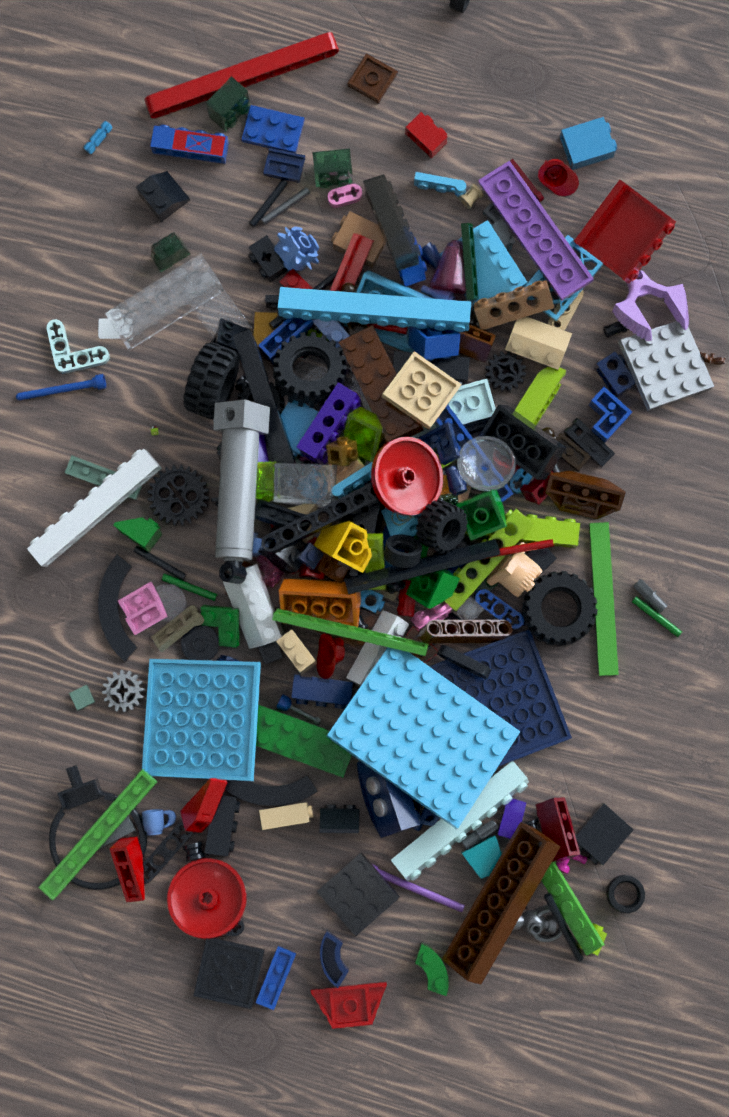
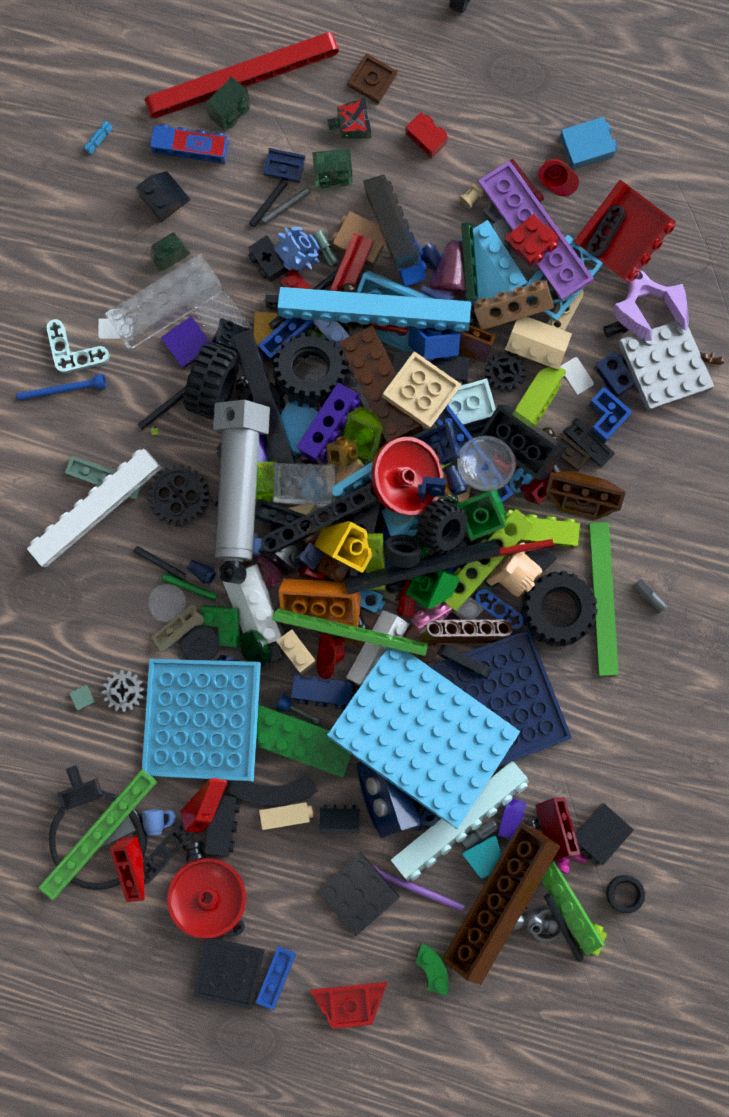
(109, 609): black tile -> none
(140, 531): green slope -> none
(143, 608): bright pink slope -> none
(163, 408): none -> black bar
(185, 341): none -> dark purple tile
(203, 572): none -> dark blue cone
(255, 647): none -> dark green tile
(273, 129): blue plate -> none
(325, 248): none -> sand green axle
(331, 959): dark blue brick -> none
(343, 191): bright pink beam -> none
(352, 120): none -> torso
(431, 486): none -> dark blue bracket
(441, 184): medium azure plate -> none
(532, 240): none -> red plate
(577, 375): none -> white sticker
(604, 223): none -> black beam
(656, 616): green bar -> none

